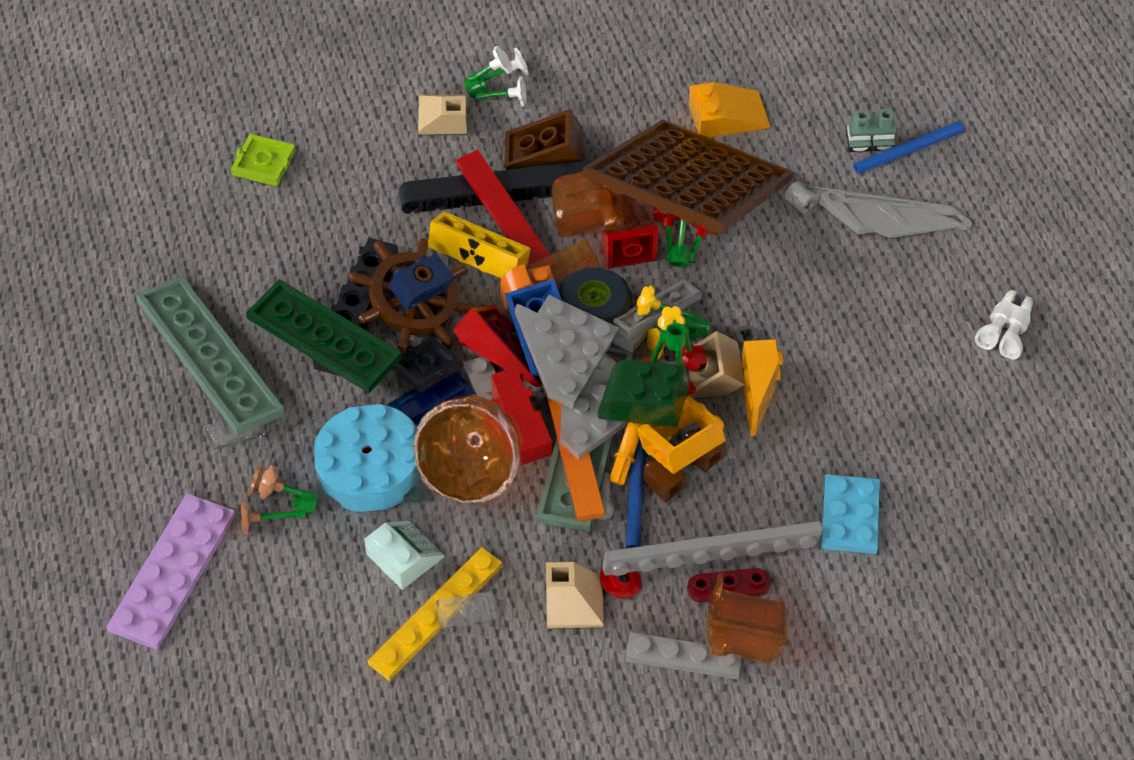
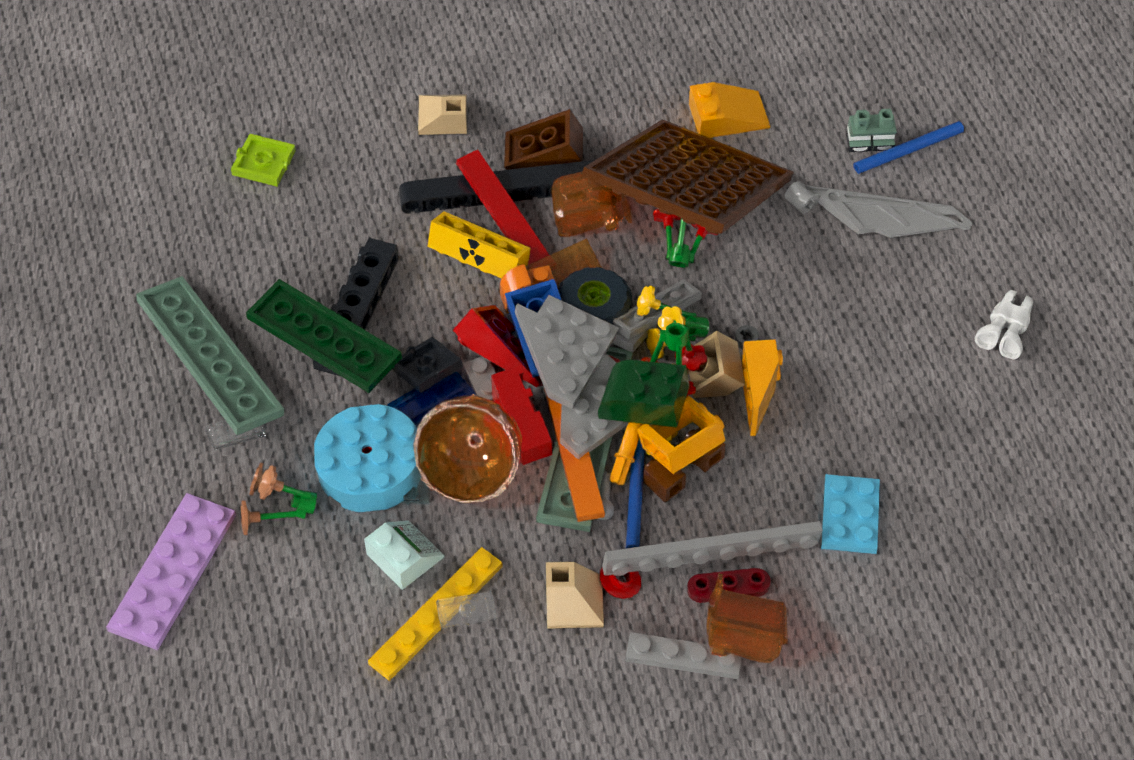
(415, 283): reddish brown brick -> none
(477, 82): plant -> none
(630, 245): red slope -> none

